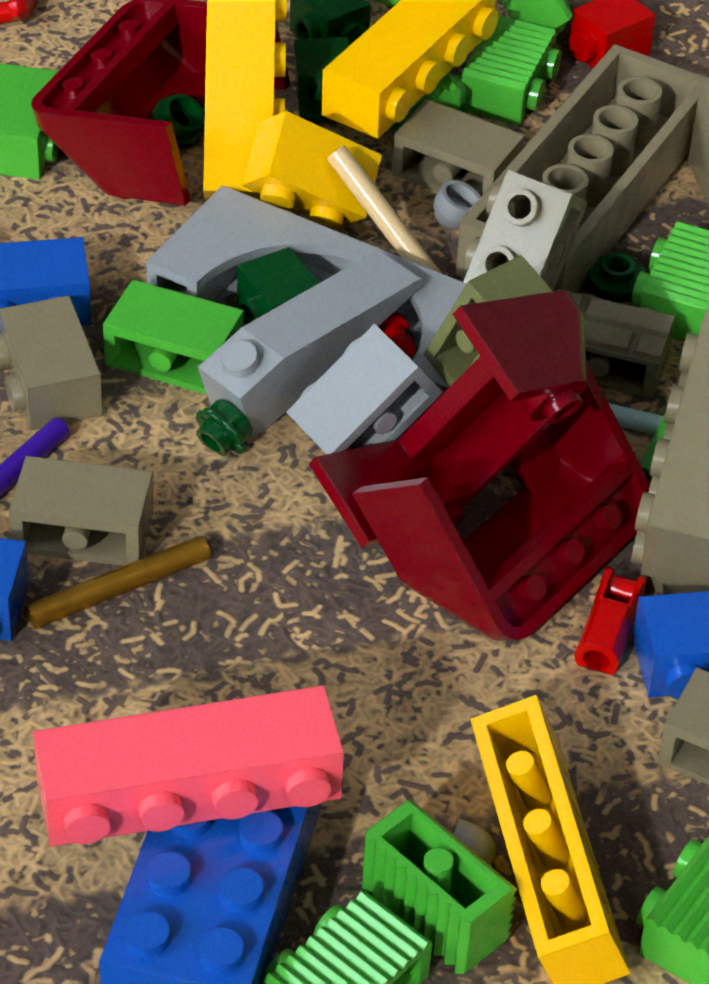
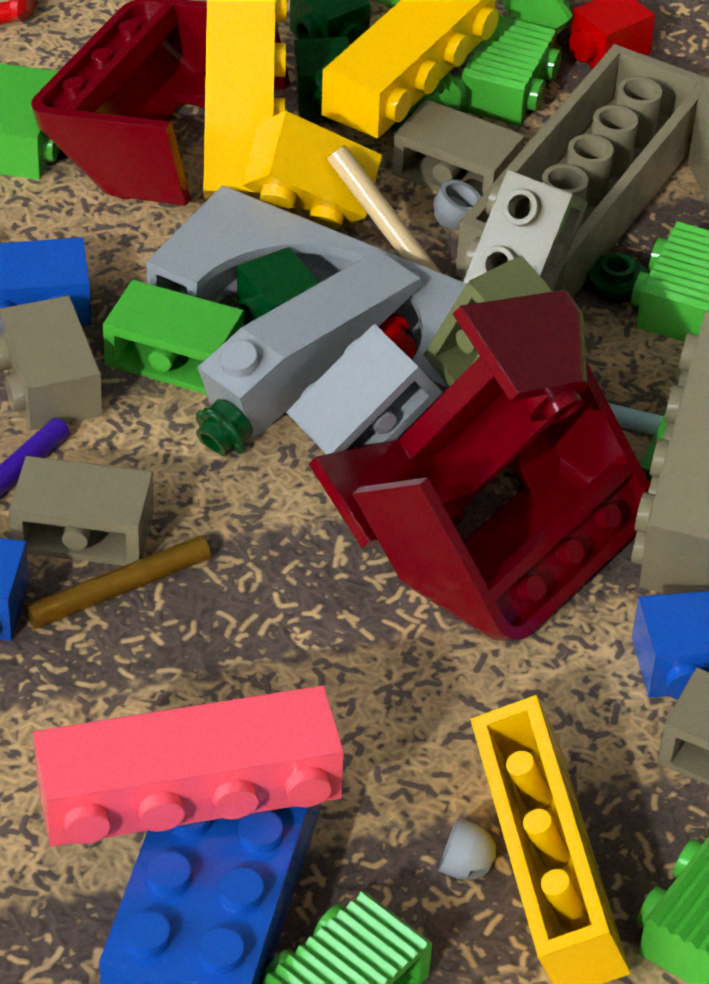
(186, 118): dark green plate -> none
(437, 886): bright green brick -> none
(609, 622): red bar -> none
(625, 344): dark tan brick -> none

